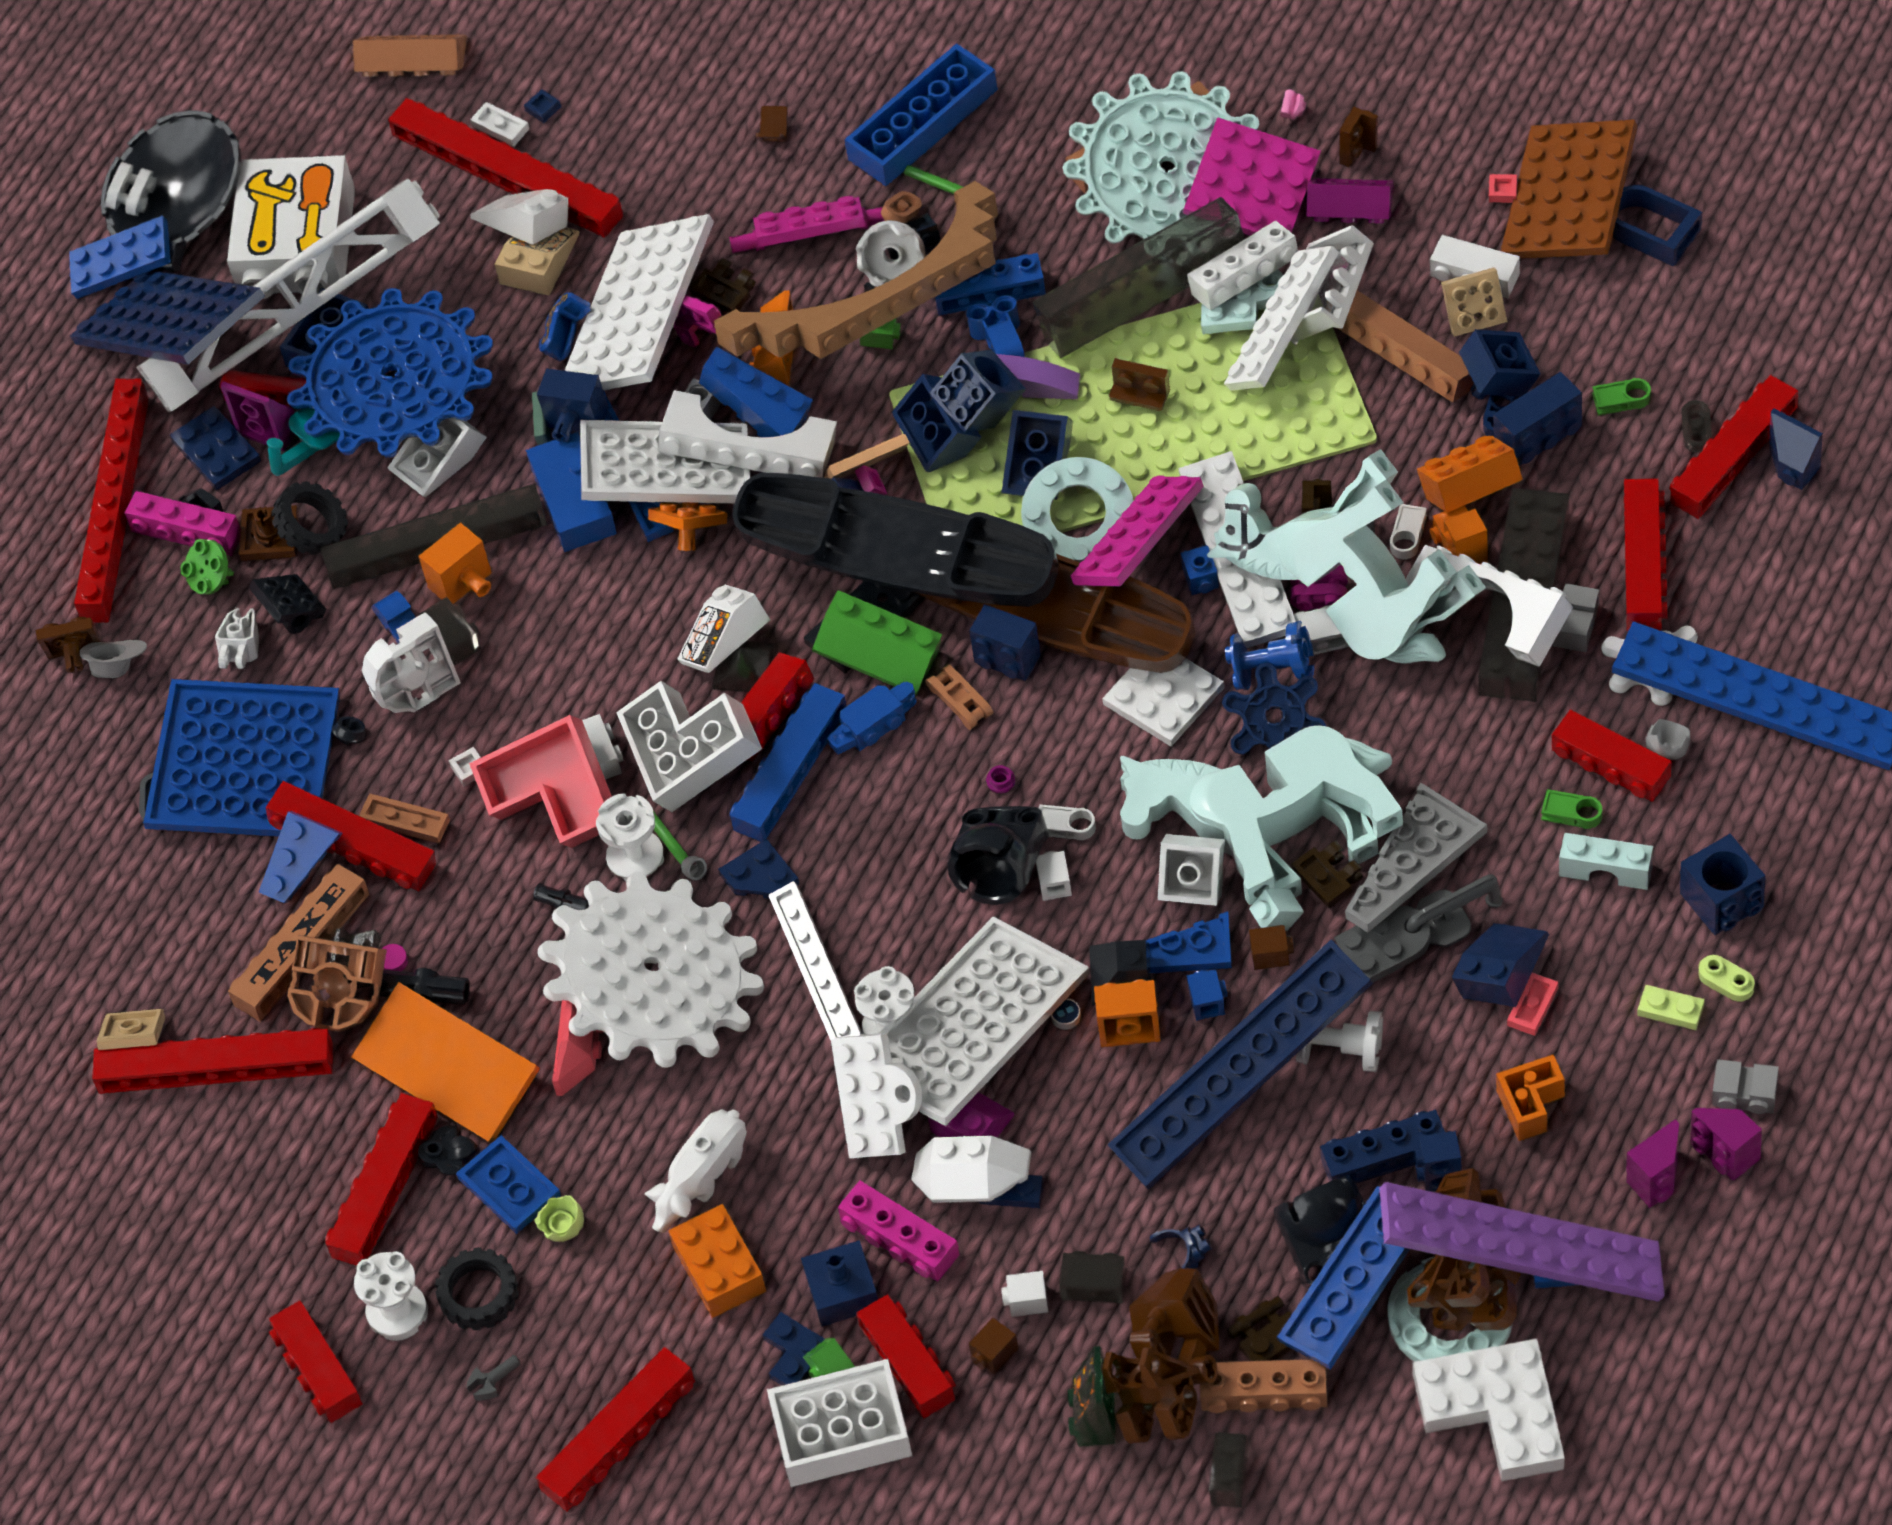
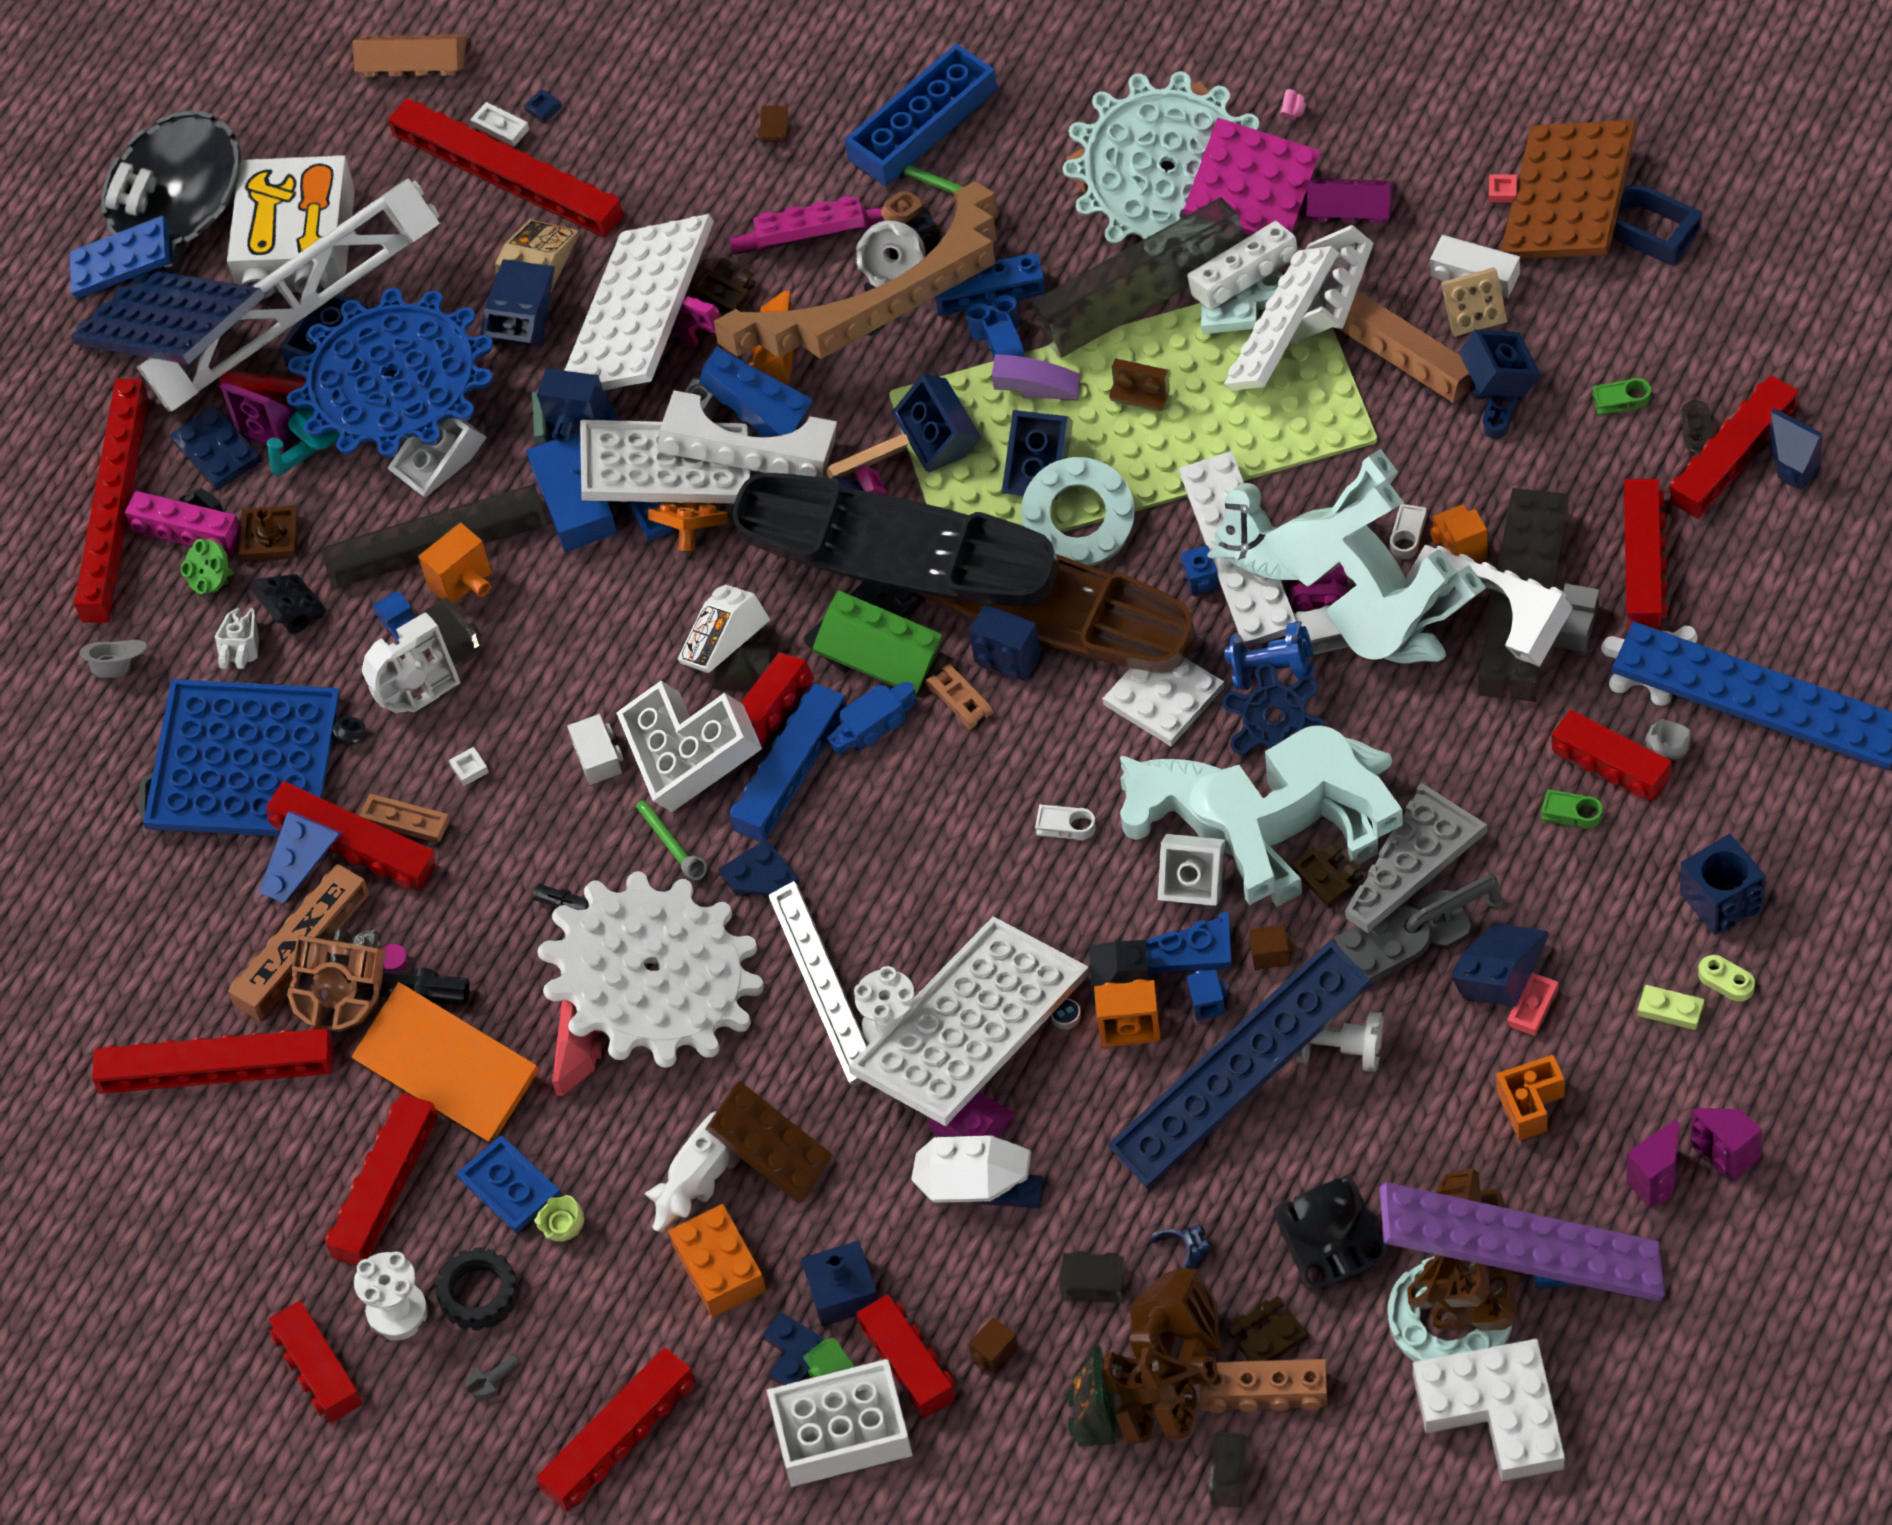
(67, 640): reddish brown plate -> none
(131, 1029): tan tile -> none
(322, 501): black tyre -> none
(448, 1150): black plate -> none
(518, 303): none -> dark blue slope
(526, 215): white slope -> none
(549, 767): coral piece -> none
(562, 325): blue animal -> none
(627, 829): white piece -> none
(769, 1142): none -> reddish brown plate
(873, 1095): white plate -> none
(883, 336): bright green brick -> none
(898, 1231): dark pink brick -> none
(977, 390): dark blue brick -> none
(996, 852): black piece -> none
(997, 773): magenta plate -> none
(1025, 1294): white brick -> none
(1053, 875): white brick -> none
(1137, 531): dark pink plate -> none
(1276, 908): light aqua brick -> none
(1316, 495): dark brown bracket -> none
(1344, 1289): blue plate -> none
(1357, 133): reddish brown bracket -> none
(1380, 1149): dark blue brick -> none
(1437, 1156): dark blue brick -> none
(1469, 473): orange brick -> none
(1540, 418): dark blue brick -> none
(1627, 861): light aqua arch -> none
(1745, 1087): light grey brick -> none

